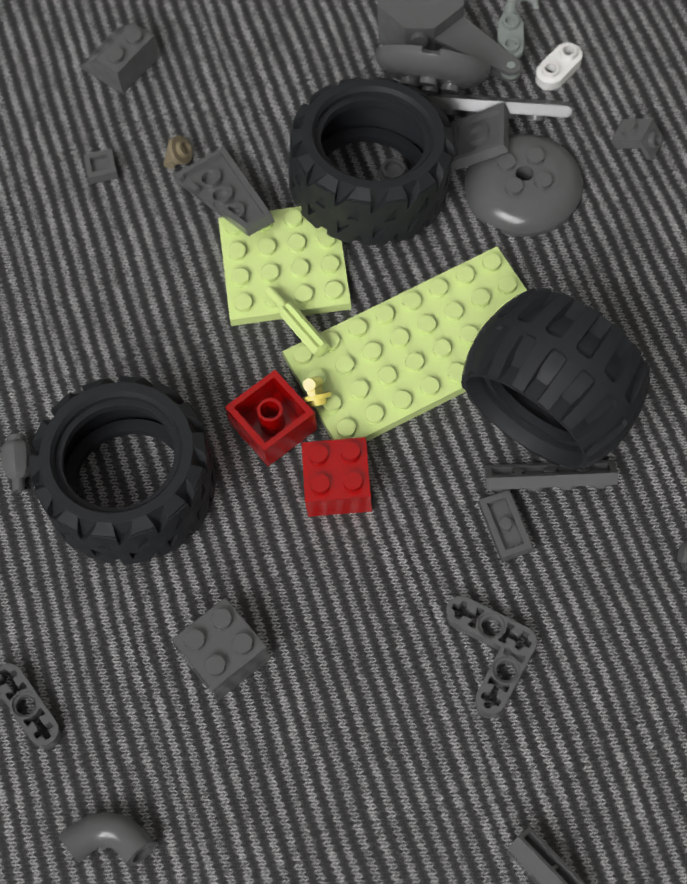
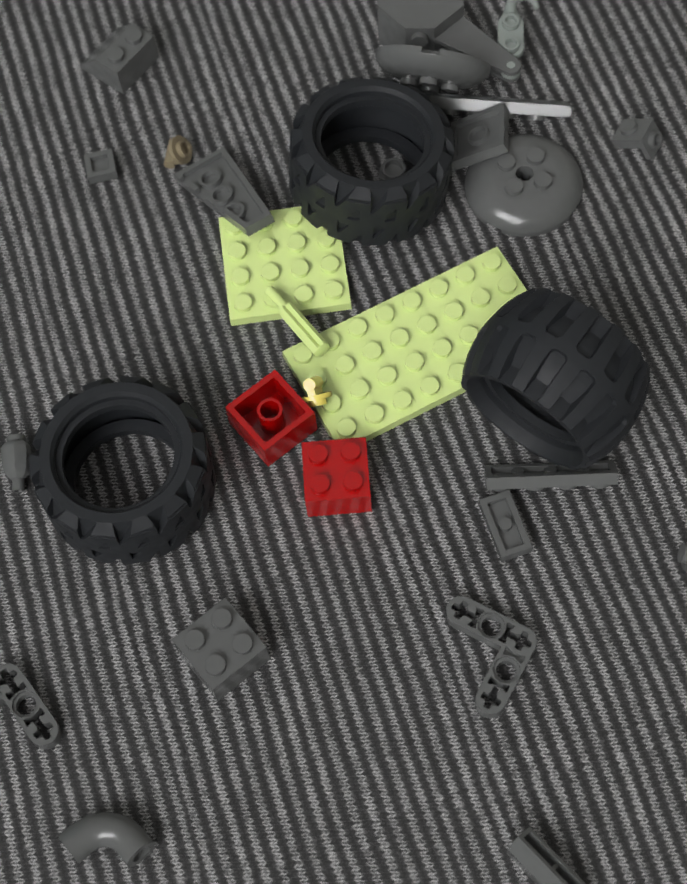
(561, 64): white plate -> none

